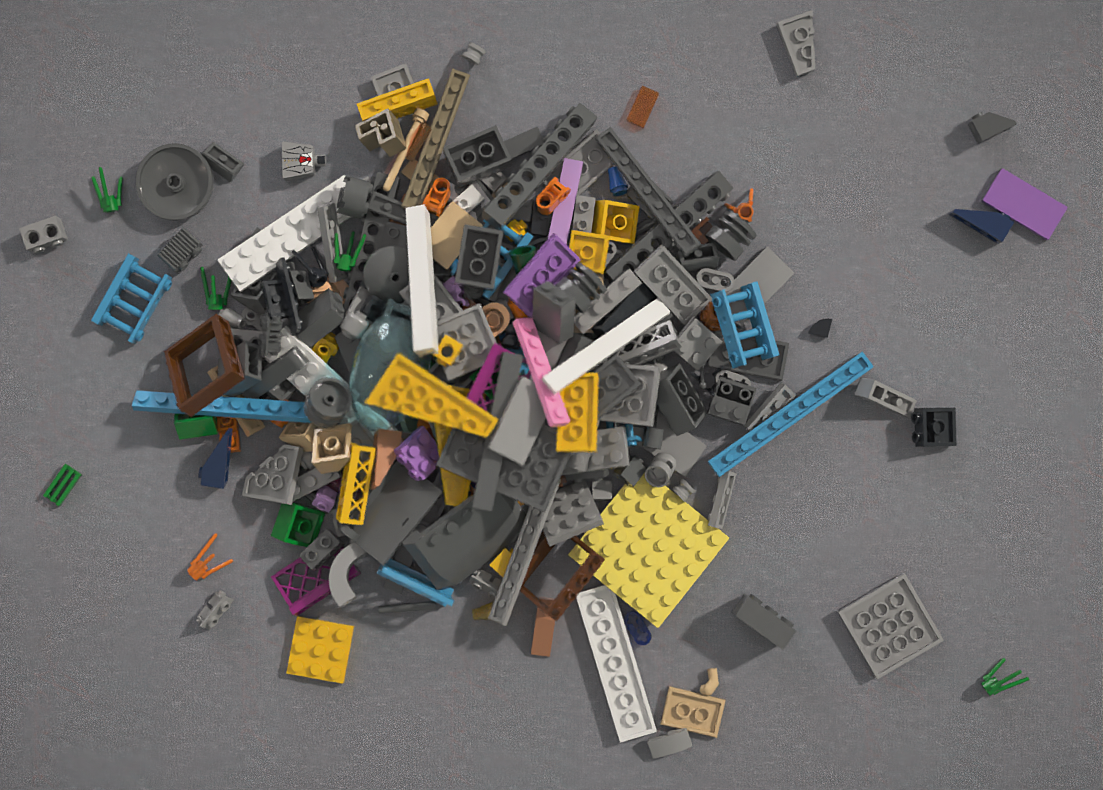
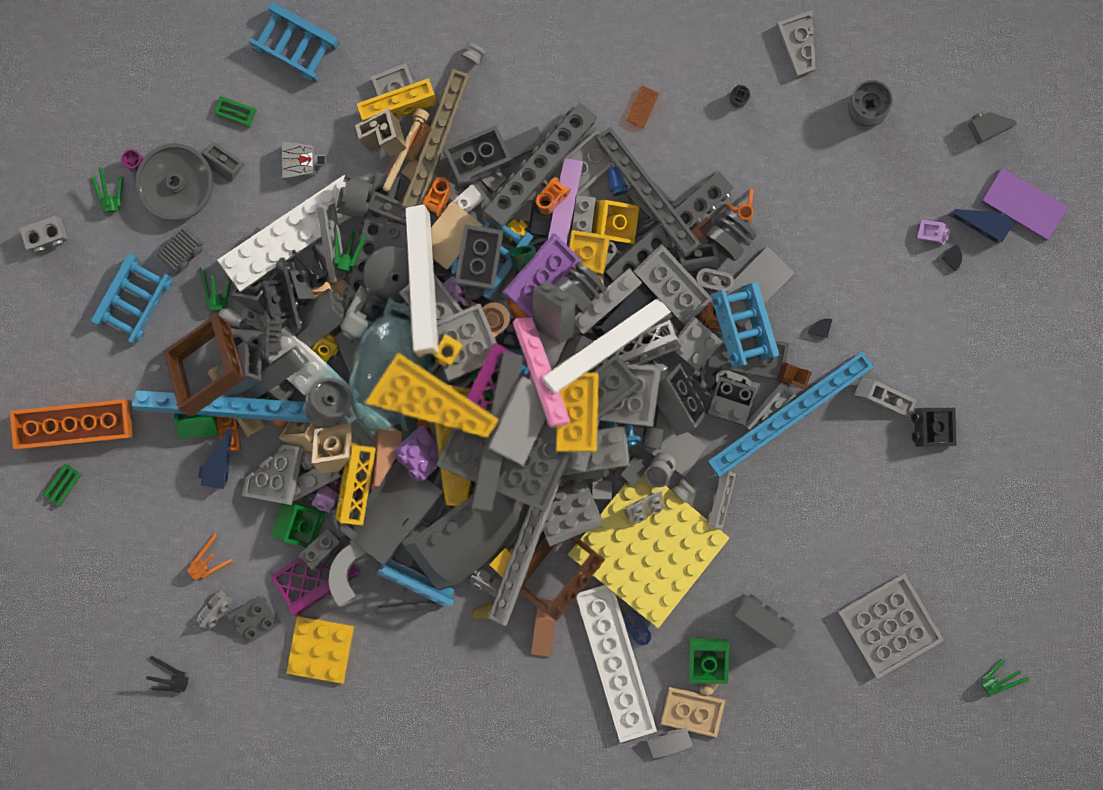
(71, 424): none -> orange brick
(129, 159): none -> magenta wheel
(177, 683): none -> black plant
(250, 117): none -> green tile
(253, 619): none -> dark grey hinge
(294, 22): none -> dark azure fence
(650, 505): none -> light grey hinge
(709, 660): none -> green slope
(738, 99): none -> black wheel
(794, 376): none -> reddish brown panel
(872, 93): none -> dark grey wheel
(933, 231): none -> lavender bracket
(953, 257): none -> black tile

